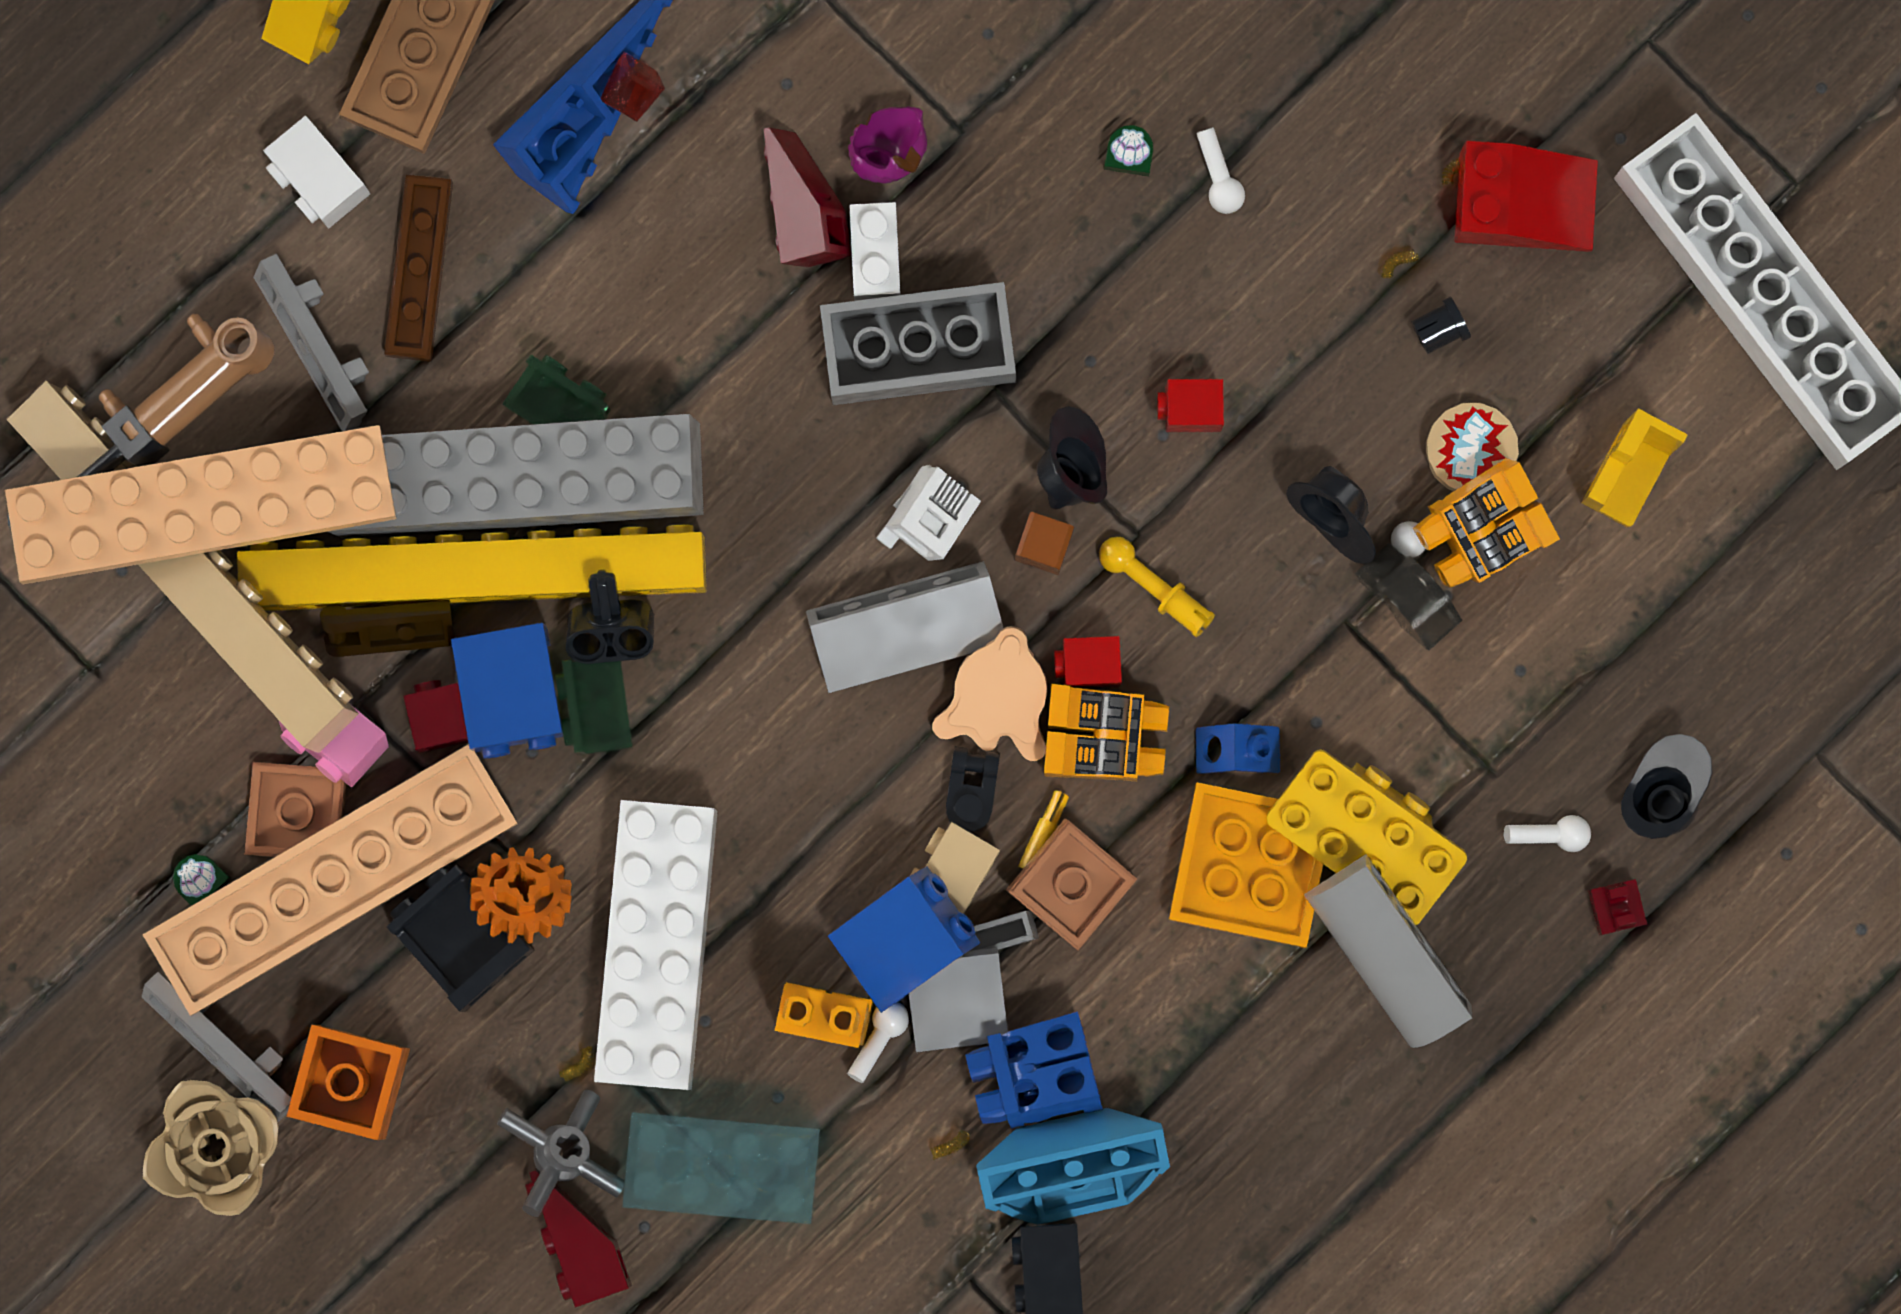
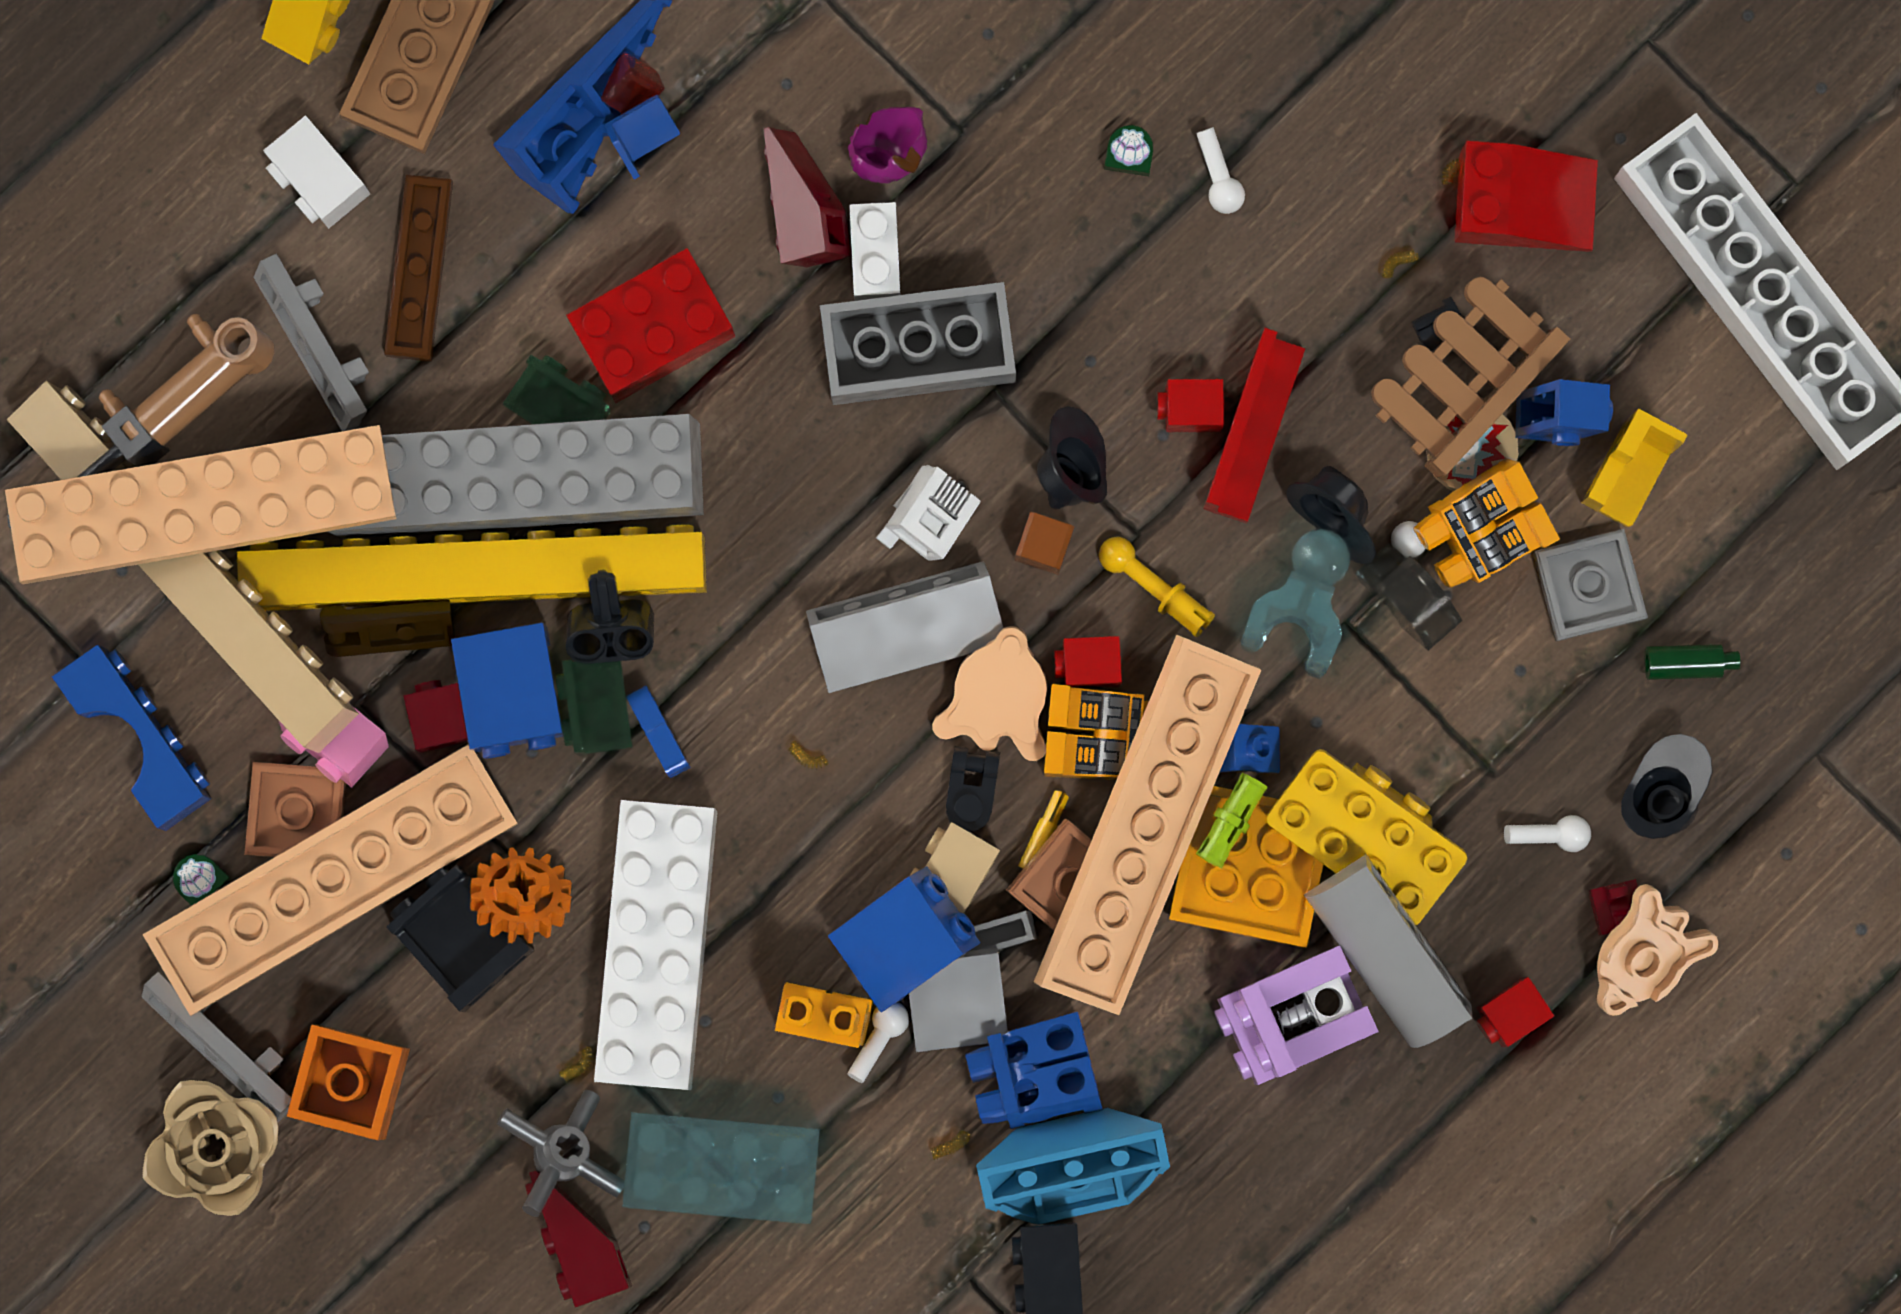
(167, 784): none -> blue arch
(641, 131): none -> blue bracket
(651, 325): none -> red brick
(658, 732): none -> blue piece
(803, 755): none -> clear yellow leg
(1147, 825): none -> light nougat plate
(1231, 820): none -> lime pin
(1254, 427): none -> red fence
(1257, 1034): none -> lavender brick
(1305, 599): none -> clear light blue piece
(1483, 358): none -> medium nougat fence
(1513, 1013): none -> red brick
(1563, 412): none -> blue brick
(1590, 585): none -> light grey tile
(1648, 953): none -> light nougat tile
(1689, 661): none -> dark green cylinder

